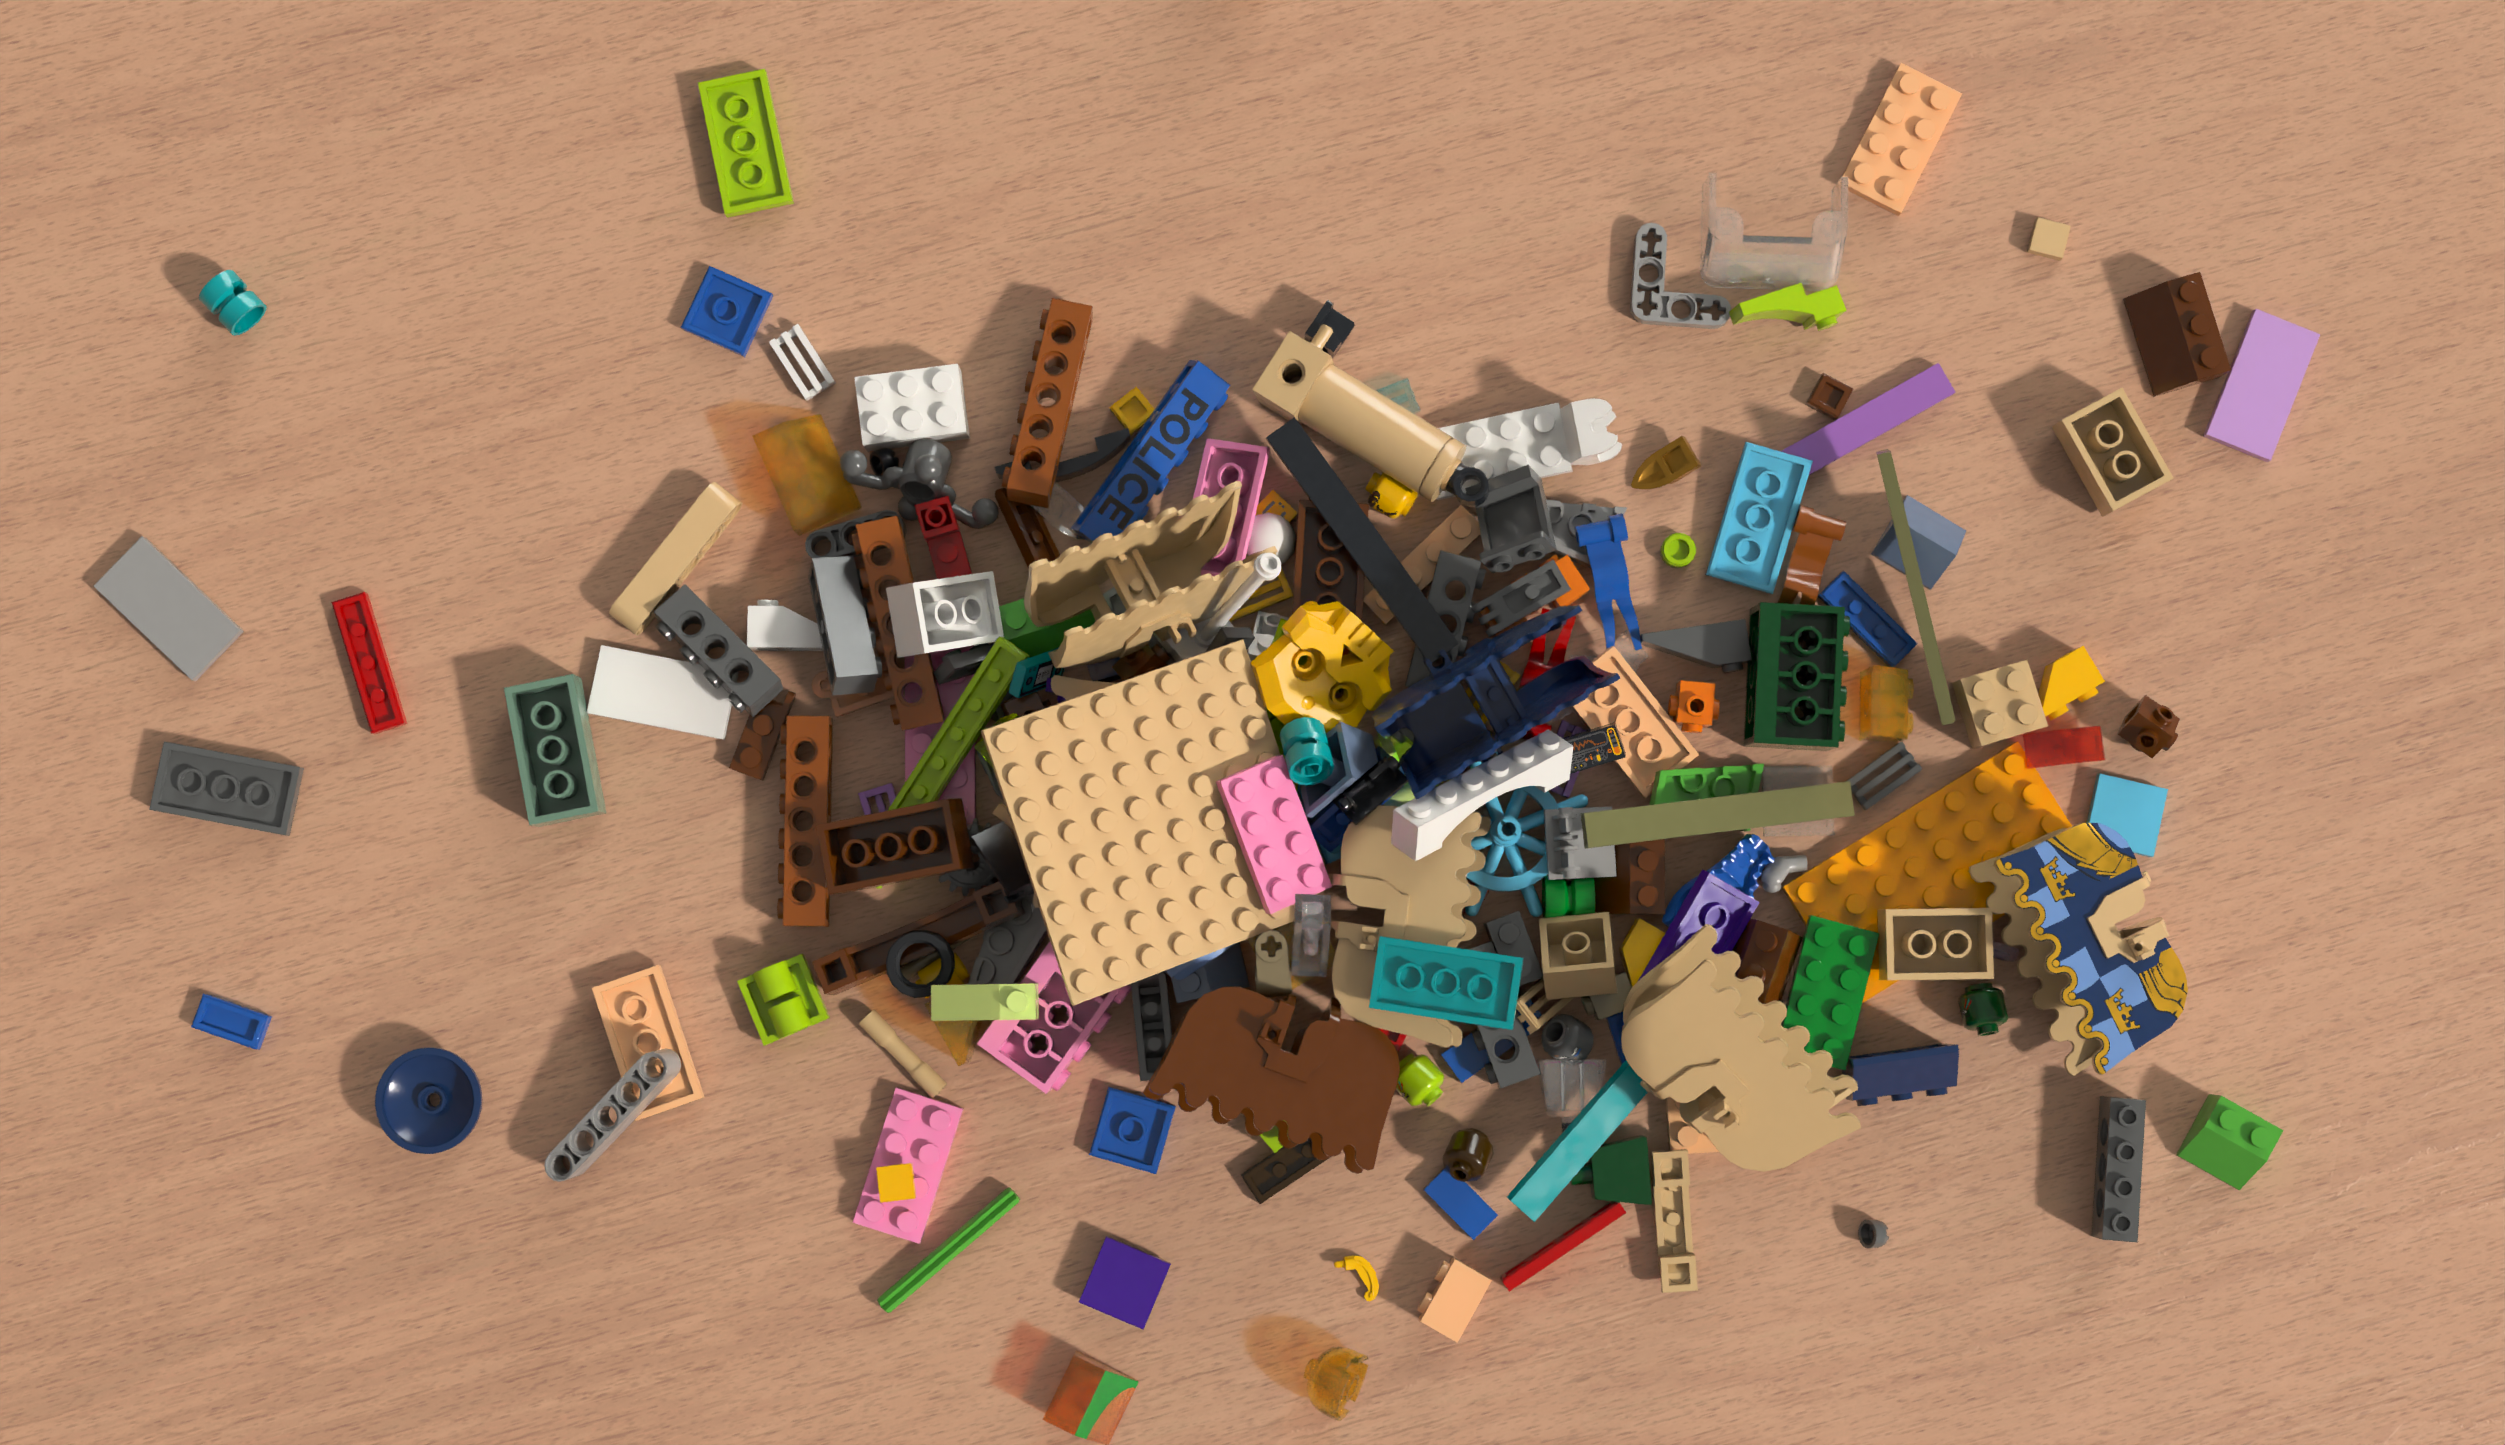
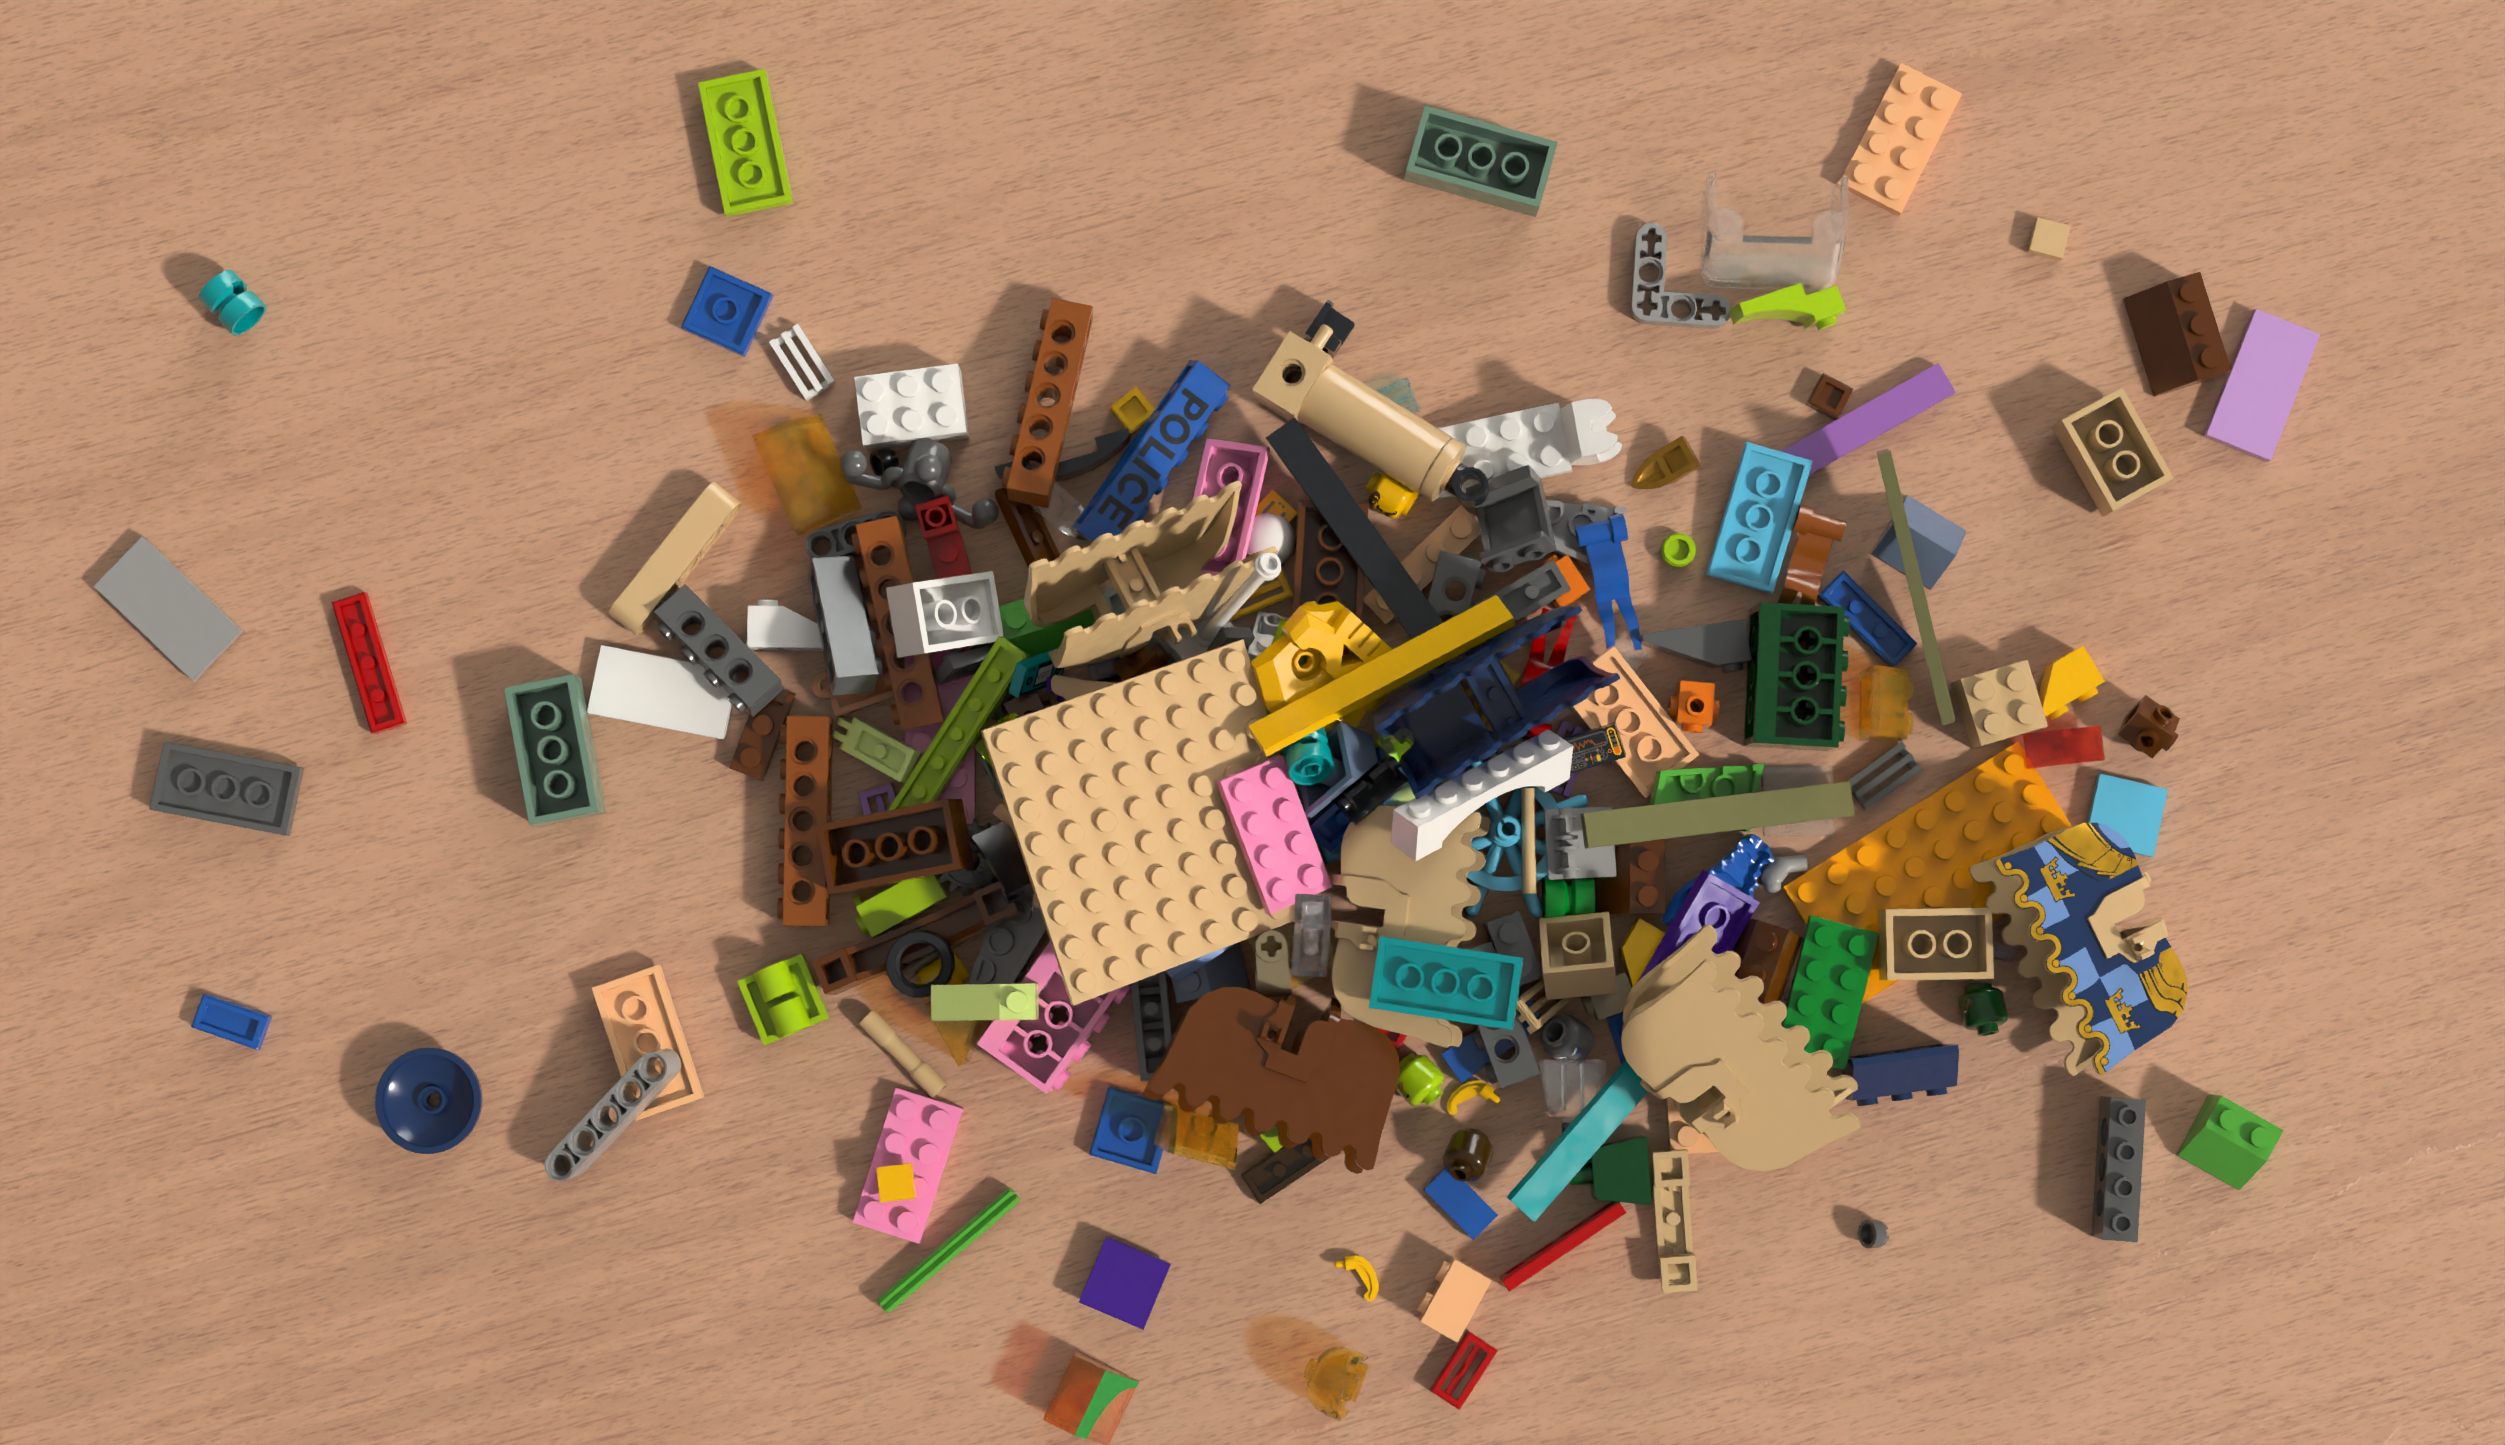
(877, 748): none -> yellowish green hinge
(898, 904): none -> lime brick
(1197, 1136): none -> clear yellow slope
(1381, 675): none -> yellow tile
(1468, 1091): none -> yellow piece
(1479, 1344): none -> red tile
(1480, 161): none -> sand green brick
(1528, 841): none -> tan bar

